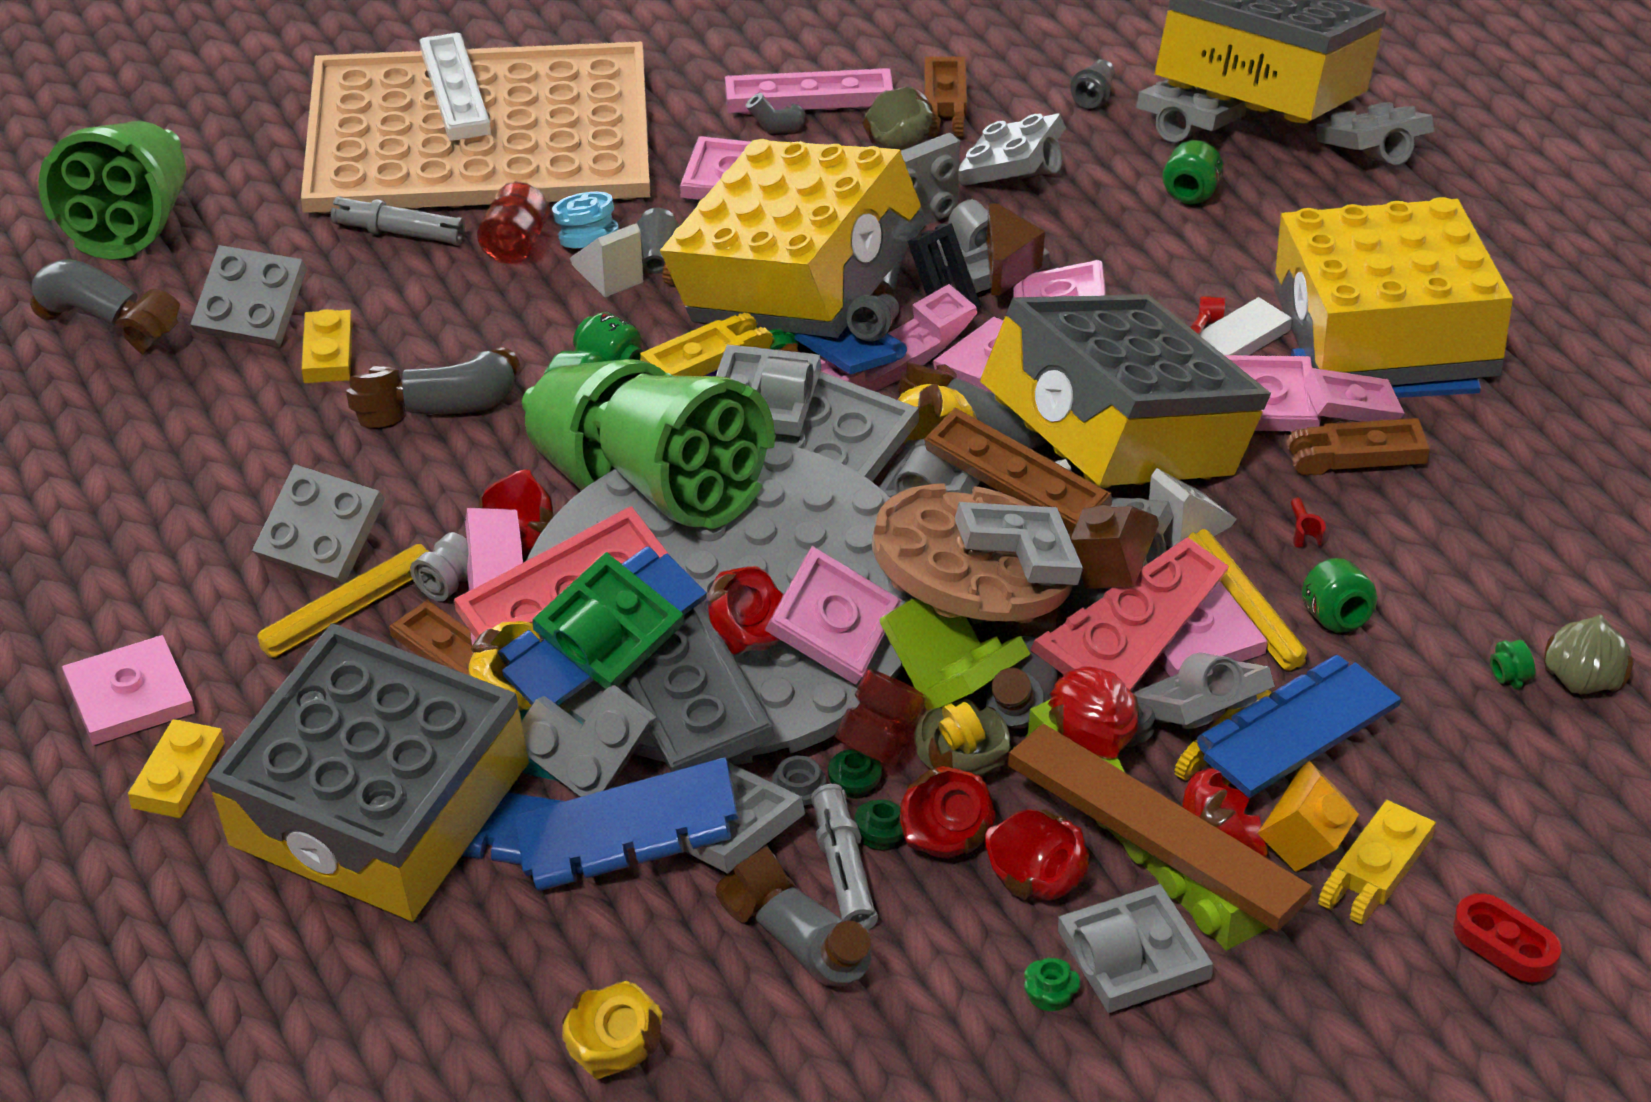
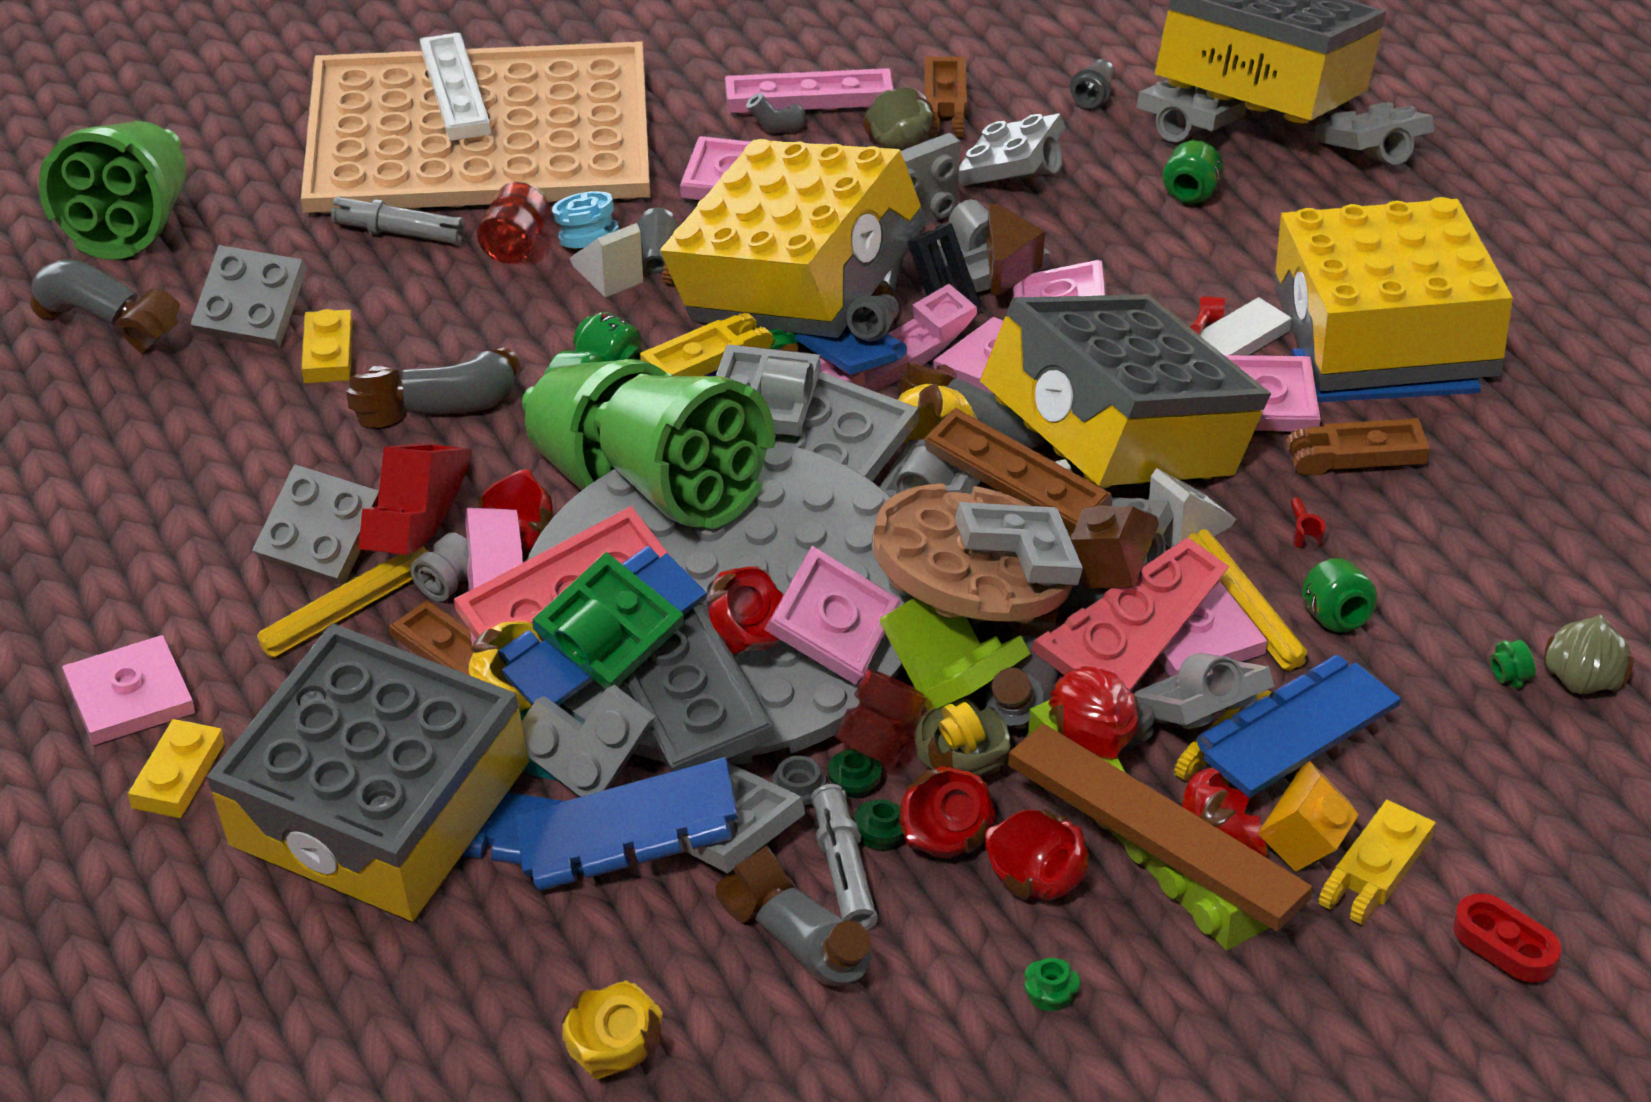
(413, 497): none -> red slope
(1134, 948): light grey plate -> none
(1352, 396): bright pink plate -> none

